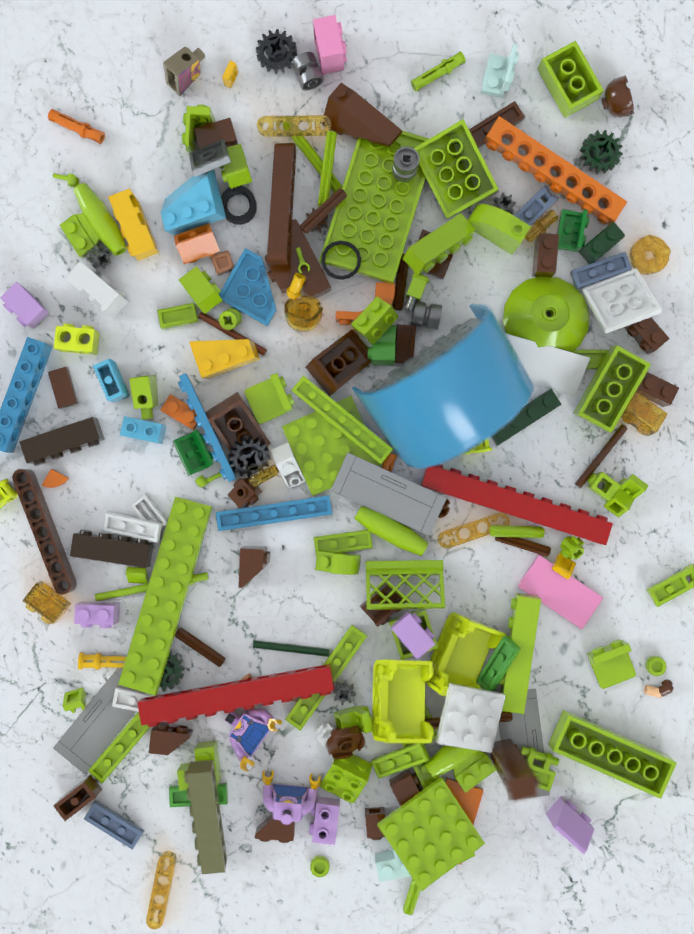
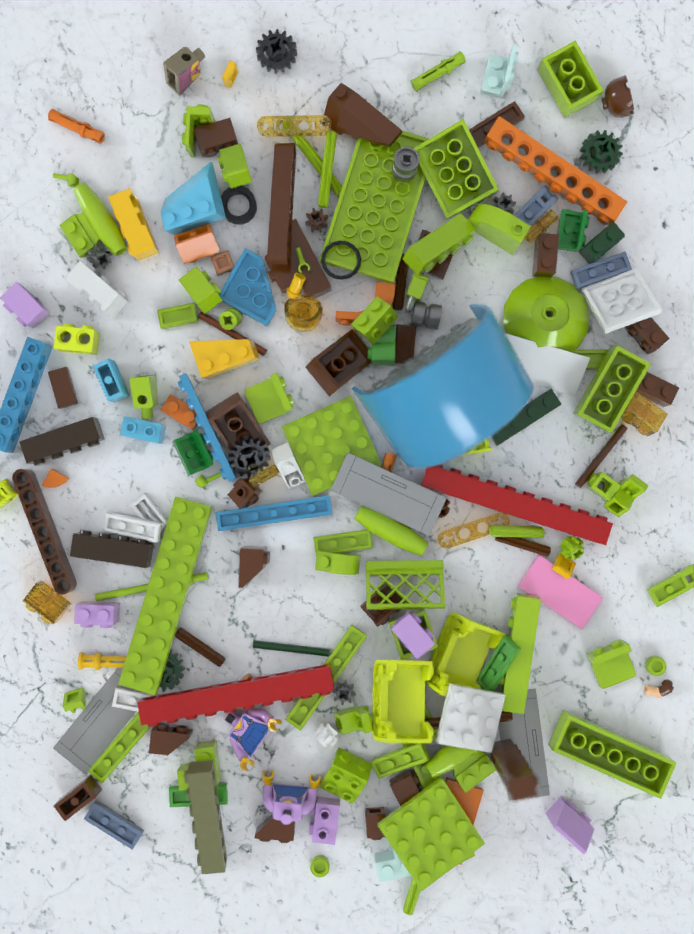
(137, 575): lime tile -> none
(159, 889): clear yellow beam -> none
(209, 157): dark grey plate -> none
(307, 71): flat silver wheel -> none
(323, 210): reddish brown axle -> none
(329, 44): bright pink brick -> none
(341, 419): lime plate -> none
(344, 742): reddish brown plate -> none
(544, 774): lime plate -> none
(657, 247): clear yellow plate -> none

